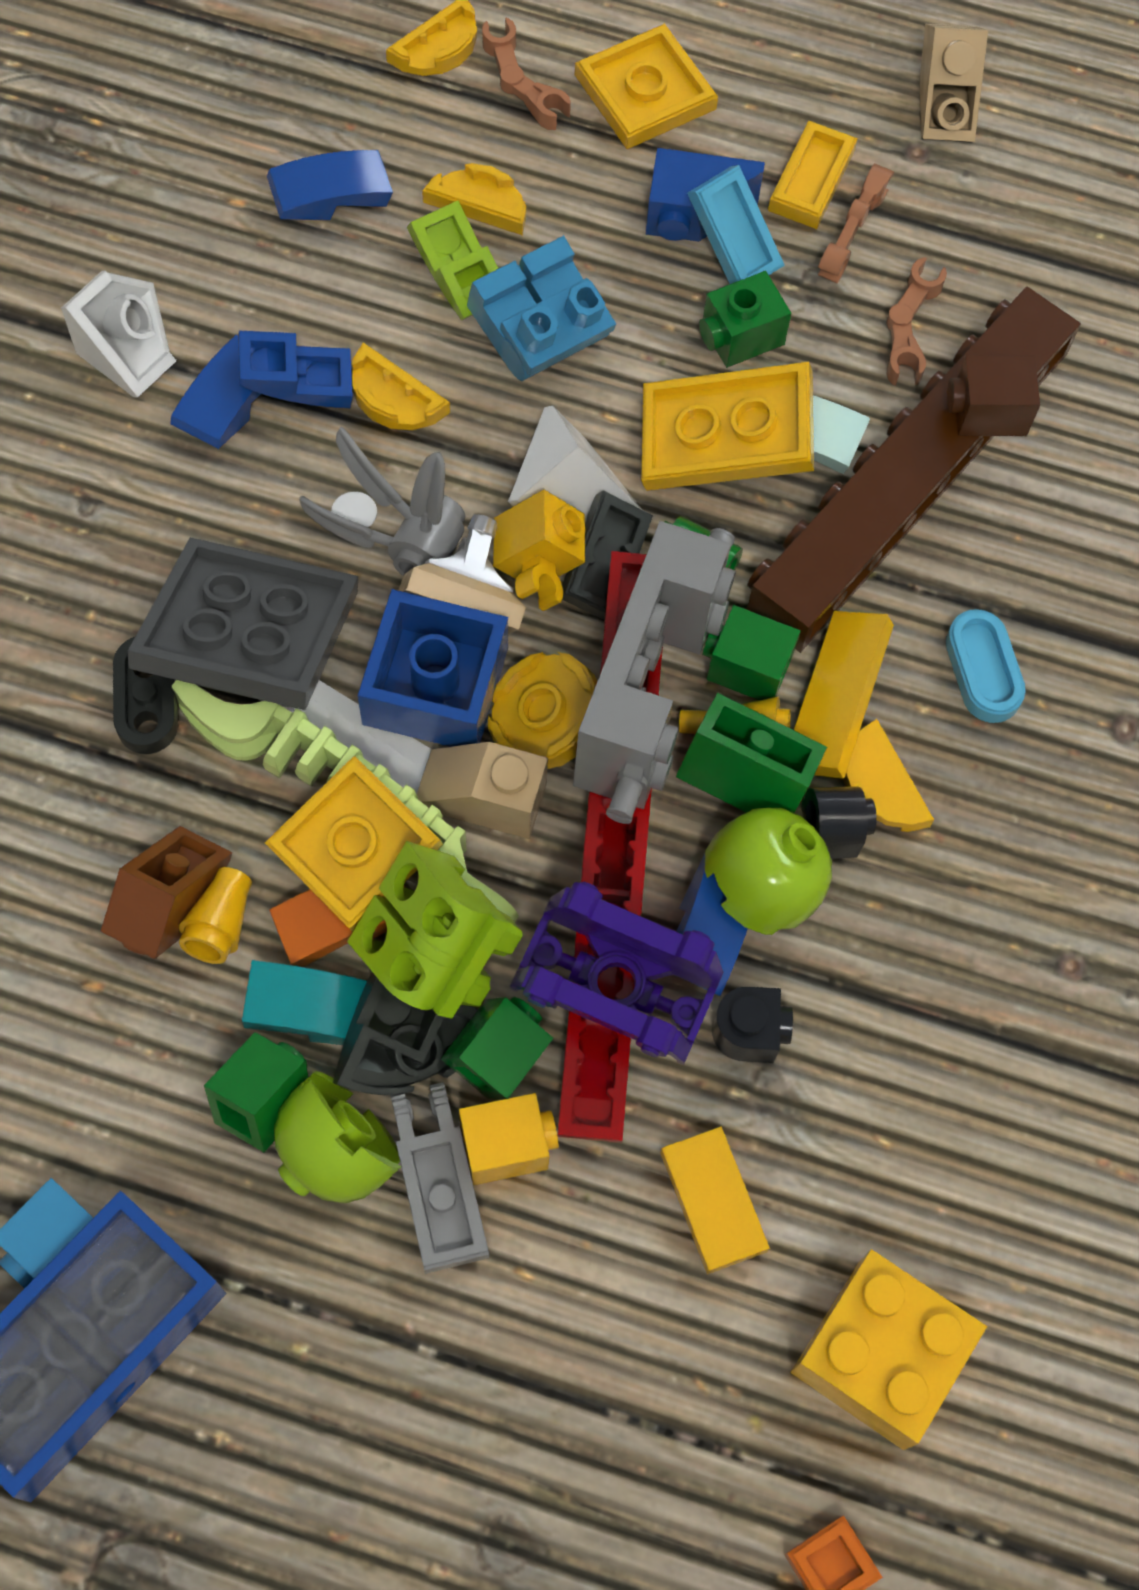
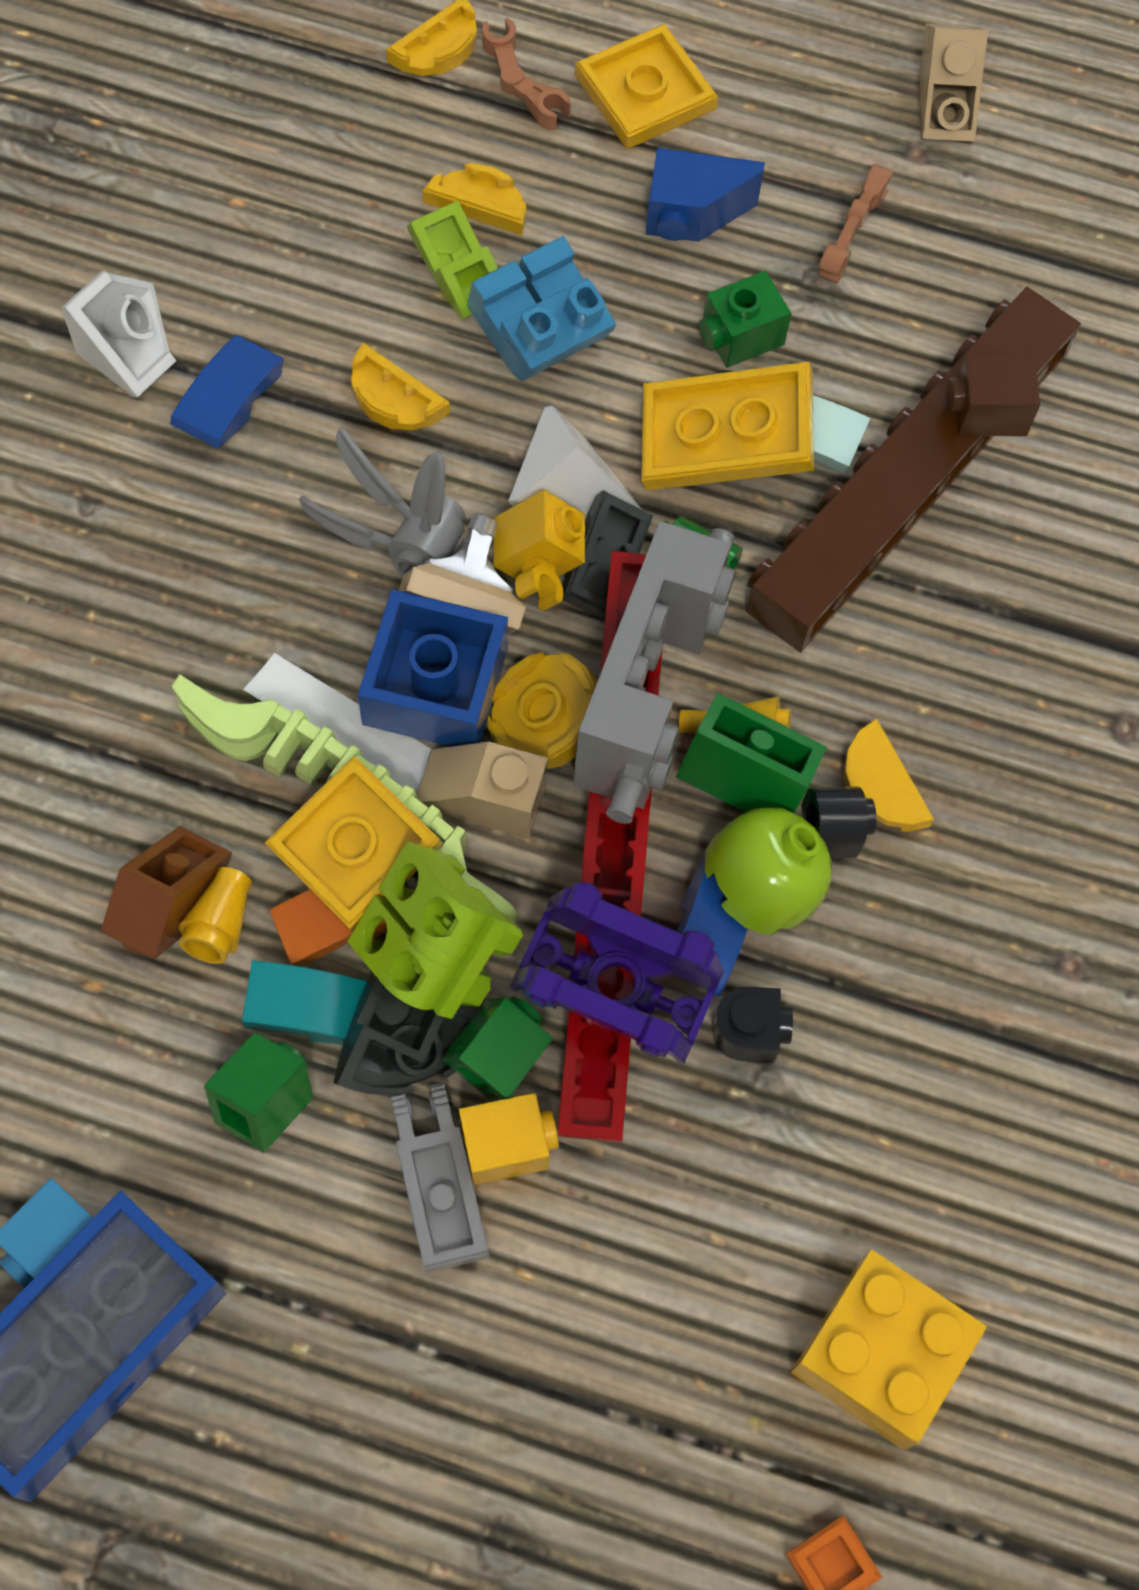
(141, 701): pearl dark grey plate -> none
(244, 623): dark grey plate -> none
(299, 374): blue slope -> none
(320, 183): blue slope -> none
(330, 1144): lime cylinder -> none
(356, 507): white sticker -> none
(714, 1200): yellow tile -> none
(735, 225): medium azure tile -> none
(751, 654): green brick -> none
(812, 174): yellow tile -> none
(843, 686): yellow tile -> none
(904, 345): nougat piece -> none
(985, 666): medium azure tile -> none

